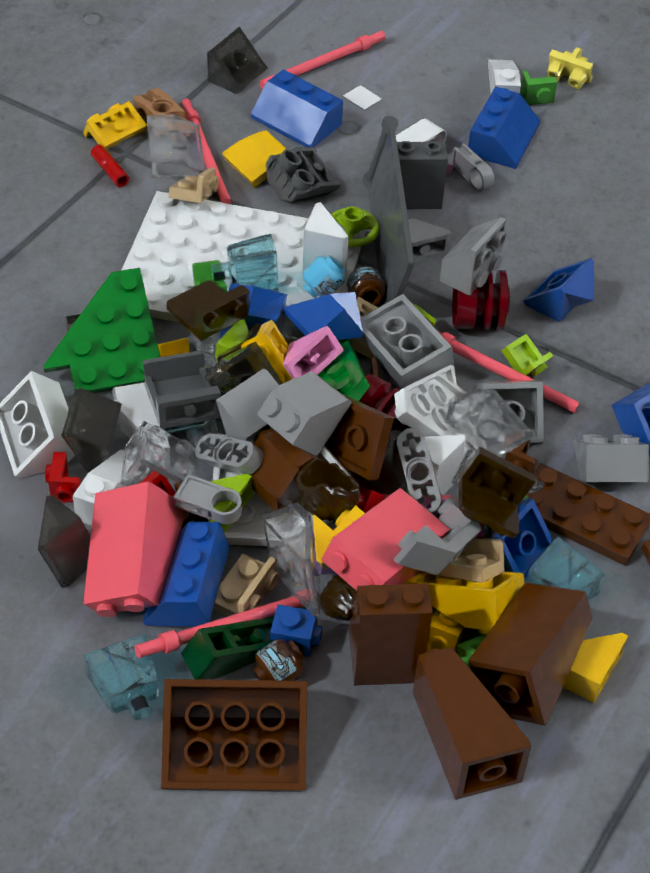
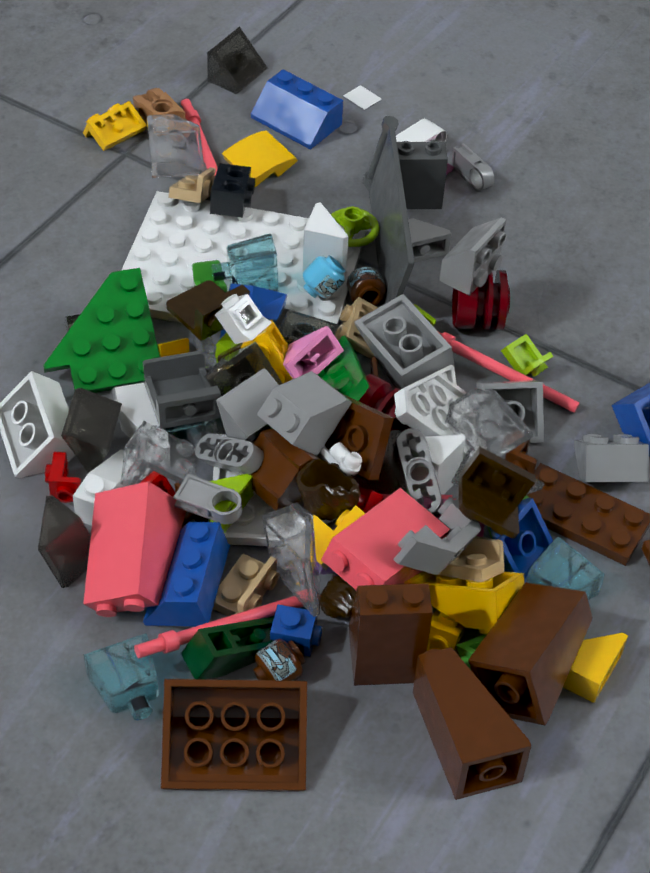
(110, 166): red piece -> none
(231, 190): none -> black brick
(241, 318): none -> white window
(299, 174): dark grey slope -> none
(333, 310): blue slope -> none
(349, 462): none -> white arm
(361, 44): coral bar -> none
(503, 128): blue slope -> none
(504, 75): white slope -> none
(537, 89): bright green bracket -> none
(563, 290): blue slope -> none
(571, 65): light yellow hips -> none

